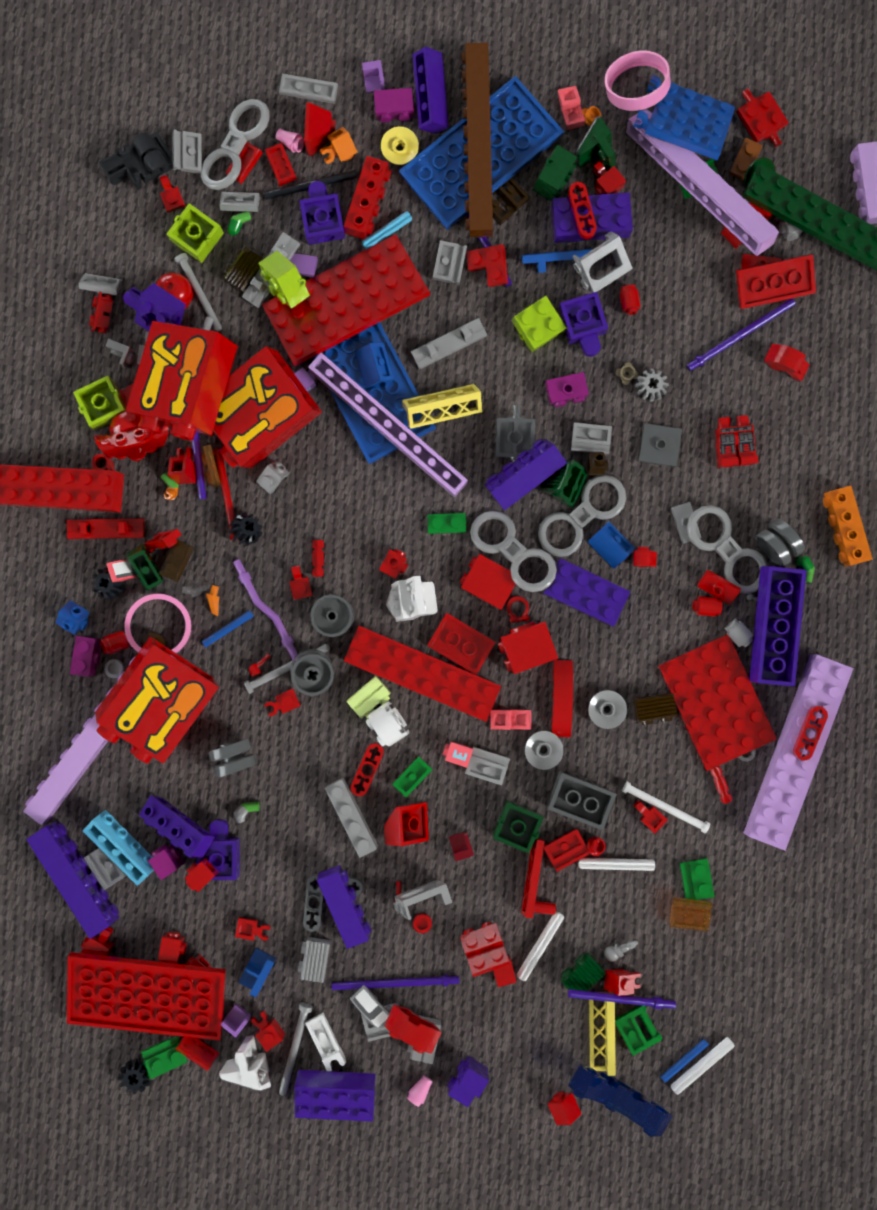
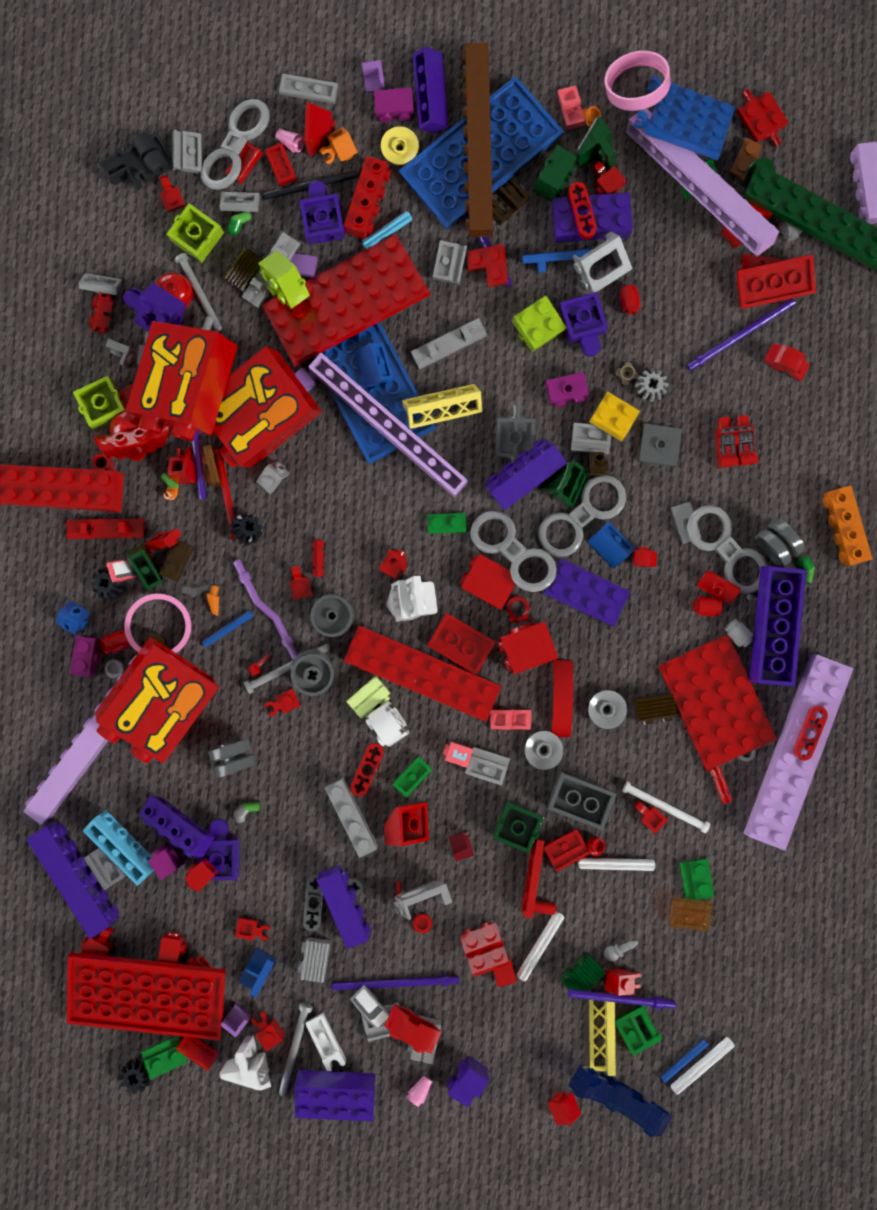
(614, 416): none -> yellow plate

